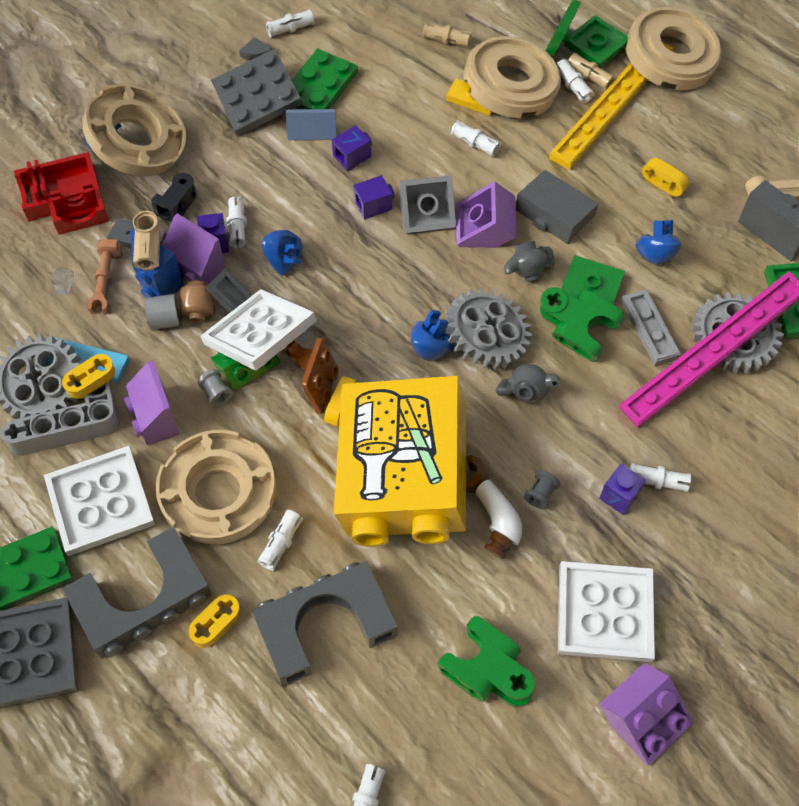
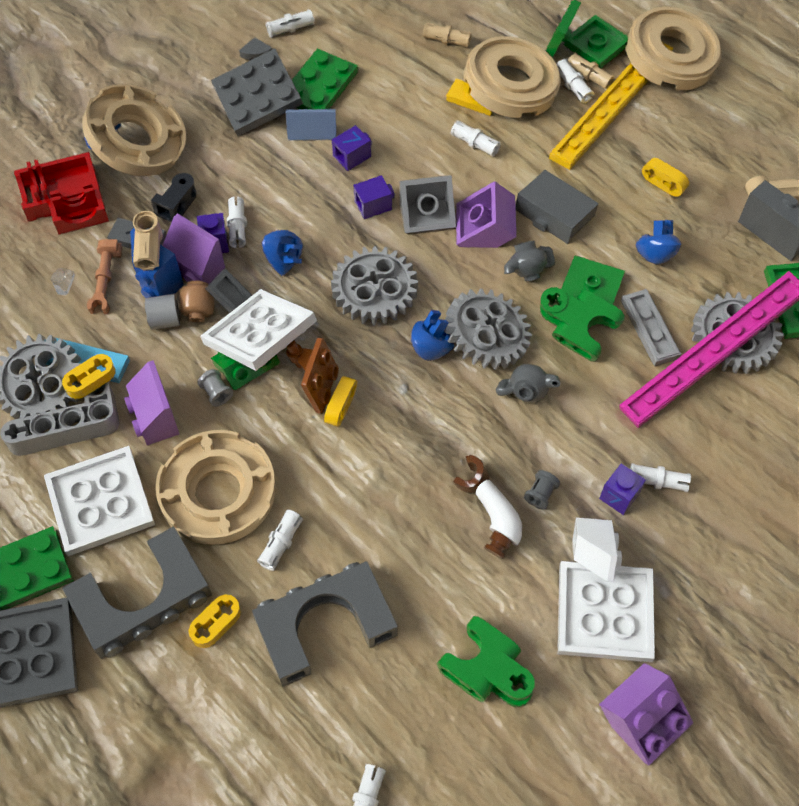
(374, 285): none -> light grey gear
(401, 460): yellow brick -> none
(597, 546): none -> white slope

